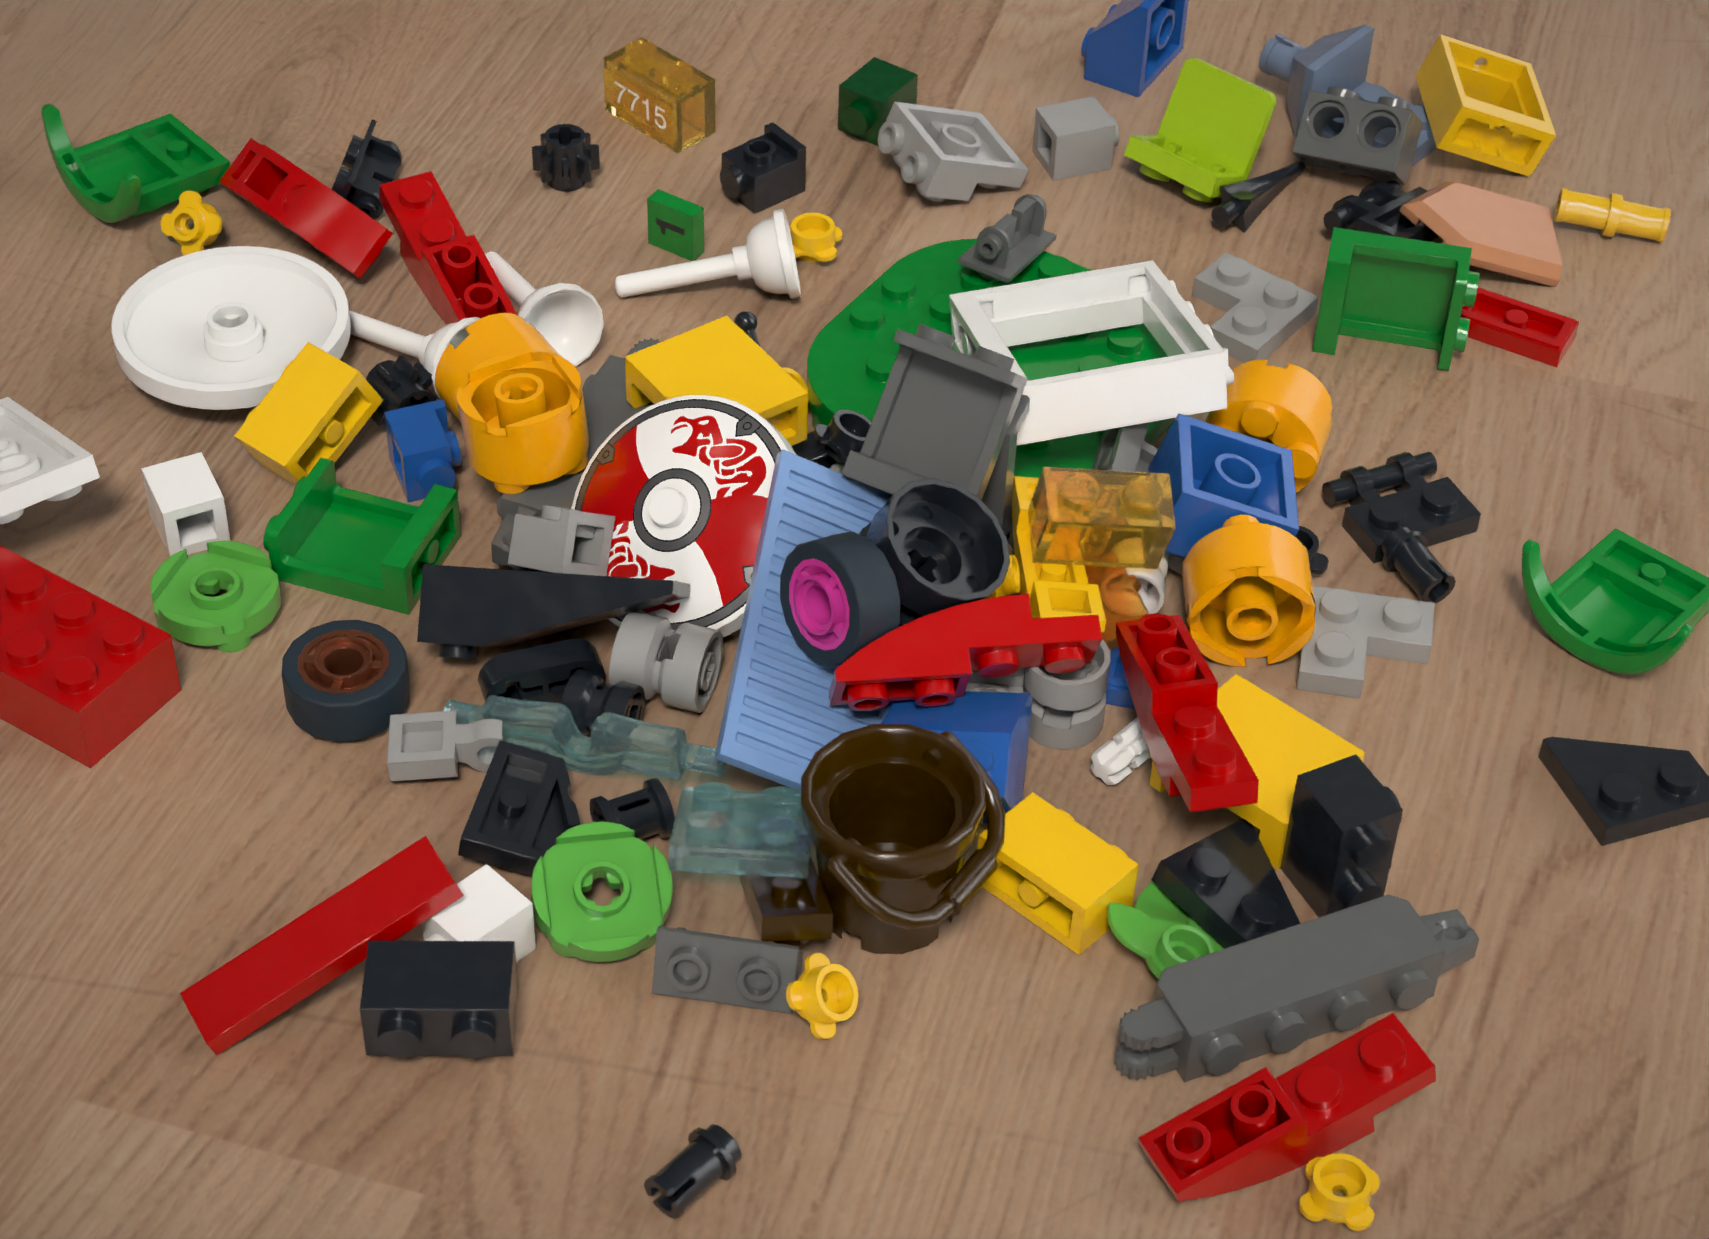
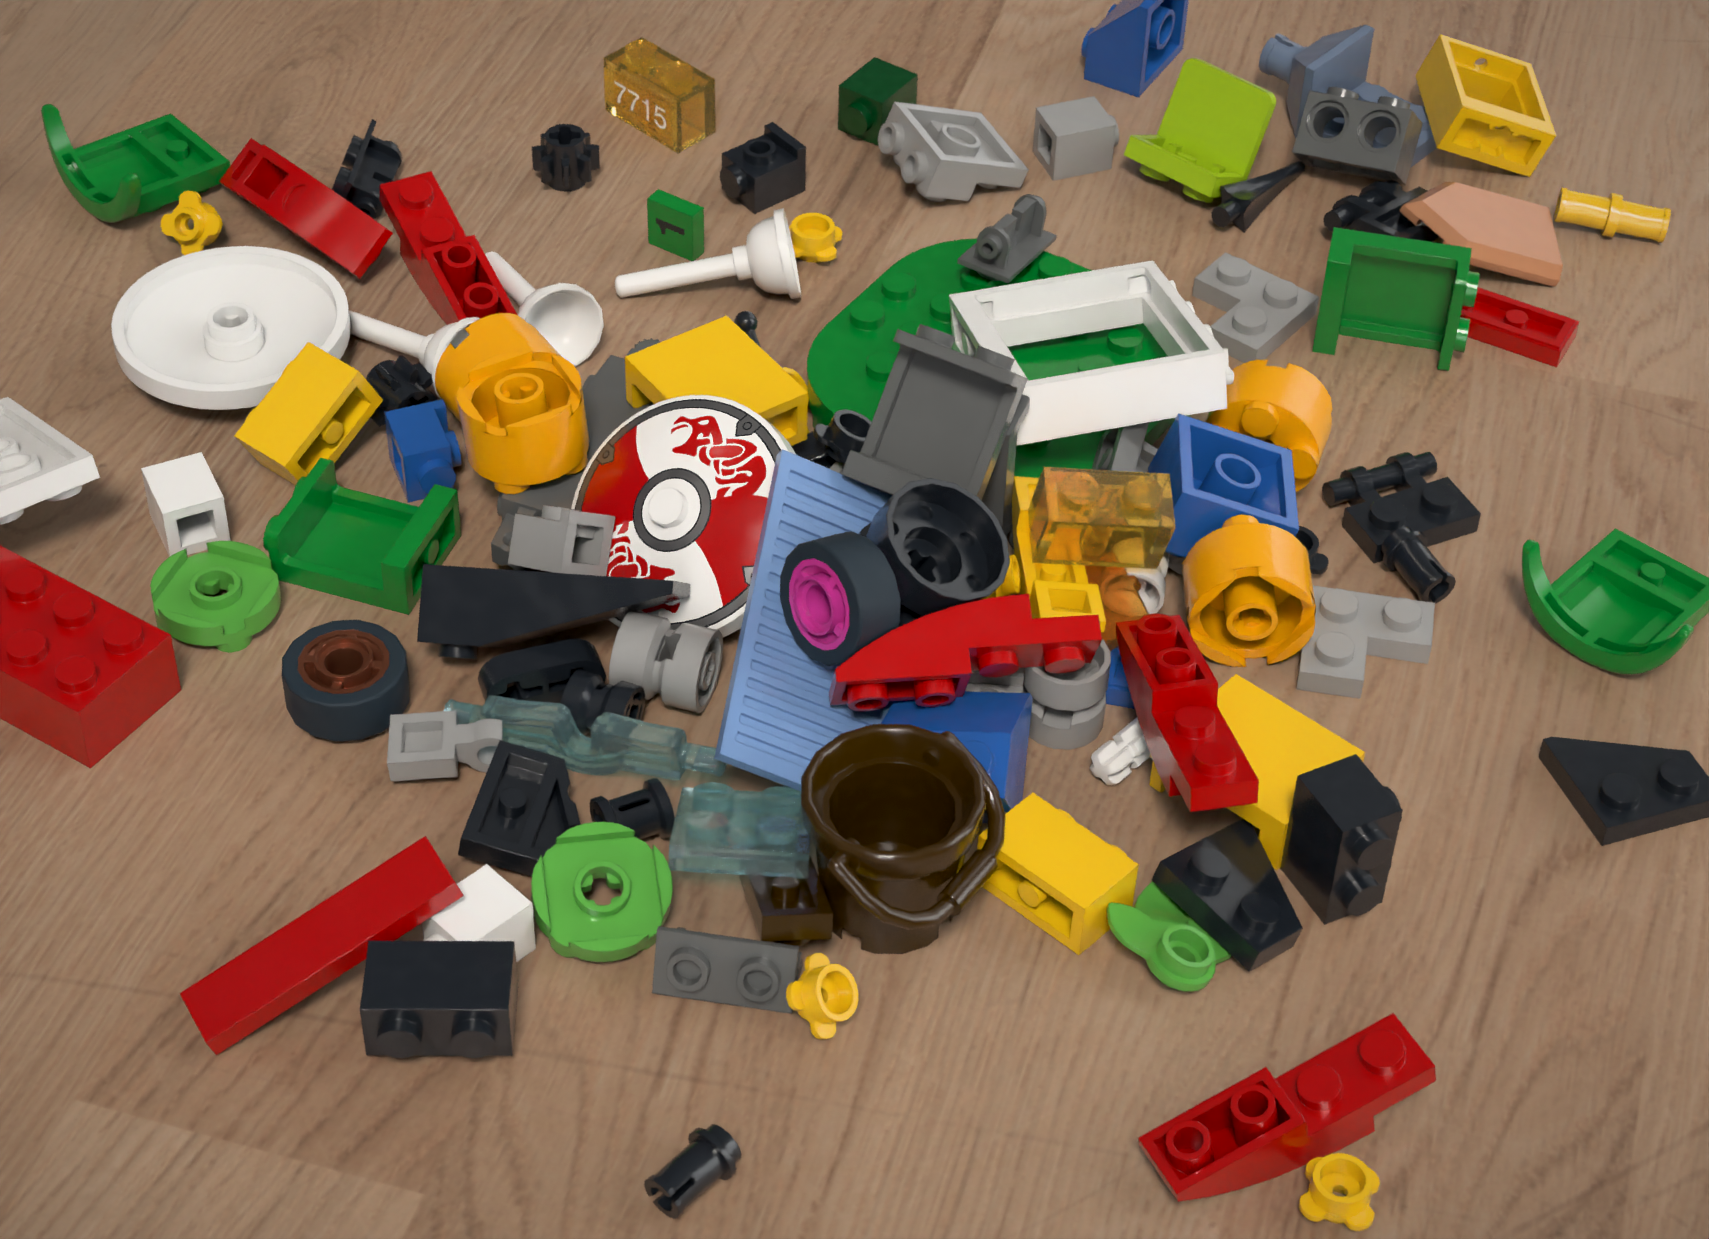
(1291, 988): dark grey hinge -> none

